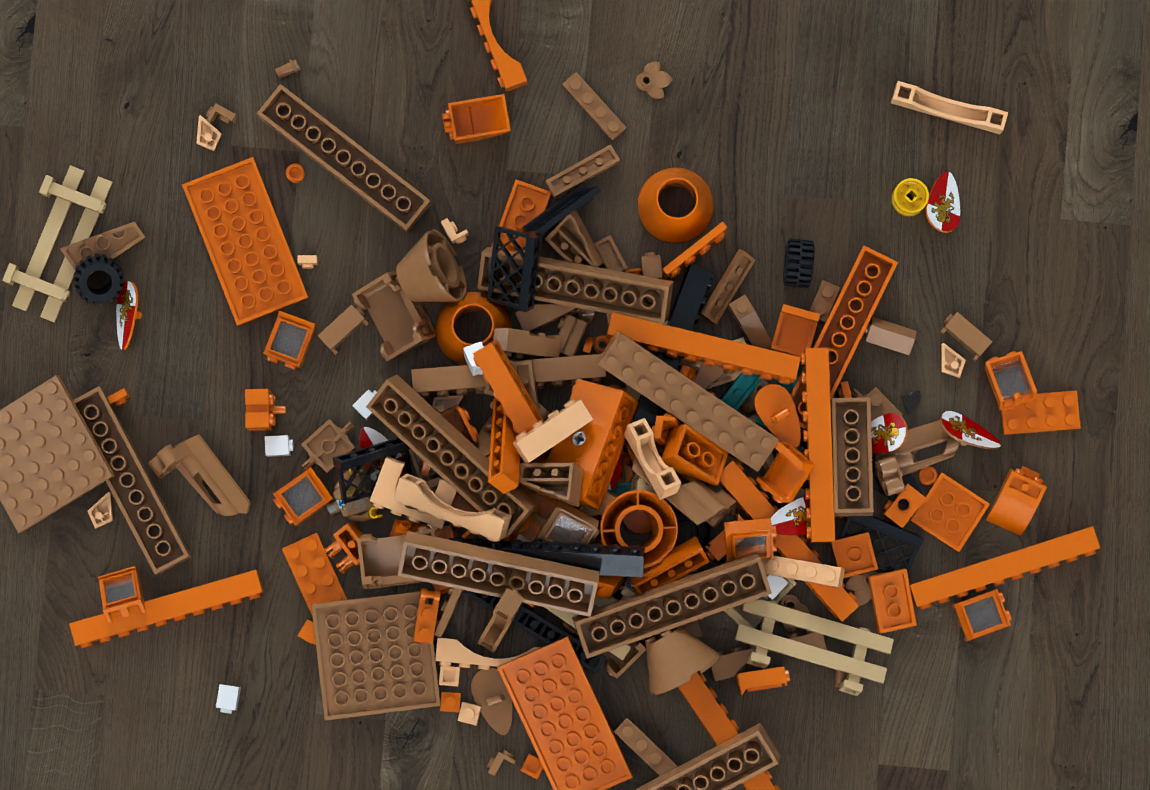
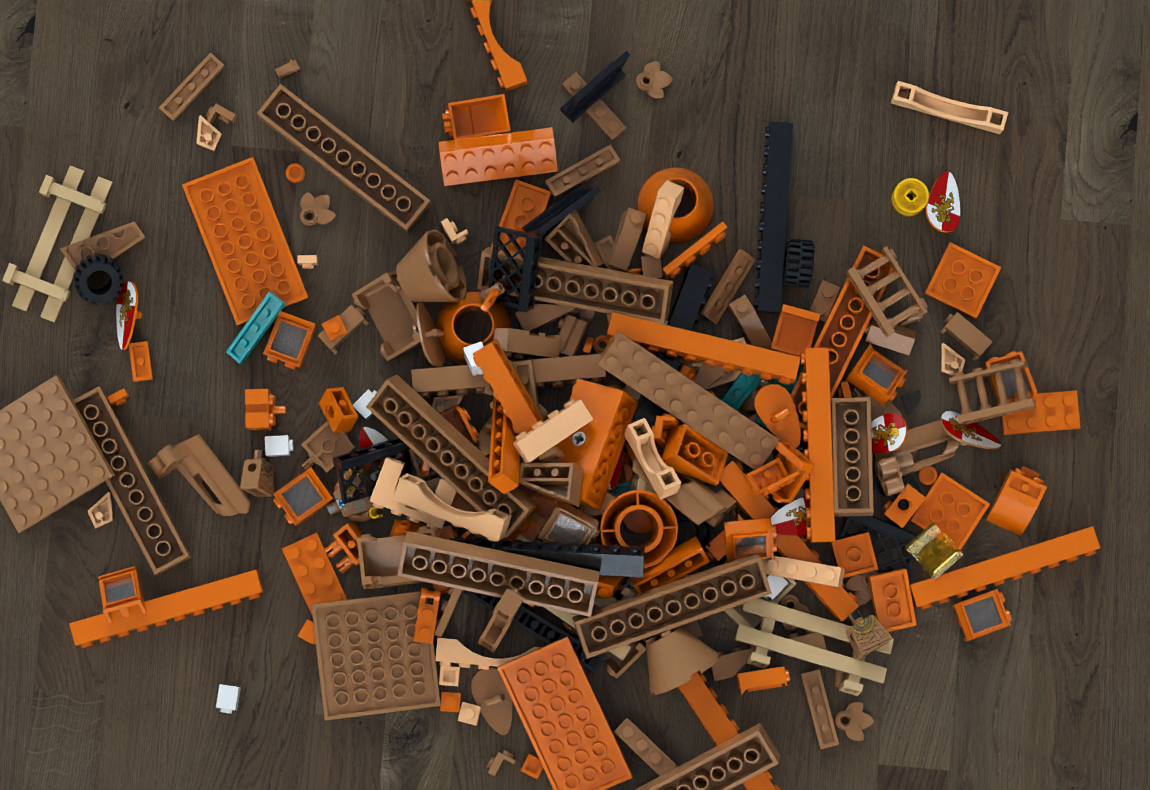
(140, 361): none -> orange plate
(192, 87): none -> medium nougat plate
(255, 327): none -> teal plate
(258, 476): none -> medium nougat torso
(318, 207): none -> medium nougat plate
(334, 328): none -> orange plate
(338, 410): none -> orange brick
(430, 336): none -> medium nougat shield
(485, 292): none -> medium nougat pin
(489, 301): none -> orange tile
(498, 156): none -> orange brick
(552, 455): none -> light nougat plate
(595, 89): none -> black fence
(626, 238): none -> medium nougat slope
(665, 206): none -> light nougat arch
(770, 478): none -> orange bracket
(774, 218): none -> black brick
(819, 709): none -> medium nougat plate
(856, 721): none -> medium nougat plate
(866, 634): none -> medium nougat torso
(877, 308): none -> medium nougat fence
(877, 376): none -> orange window
(915, 317): none -> medium nougat pin
(934, 550): none -> clear yellow bracket
(962, 280): none -> orange plate
(986, 411): none -> medium nougat fence

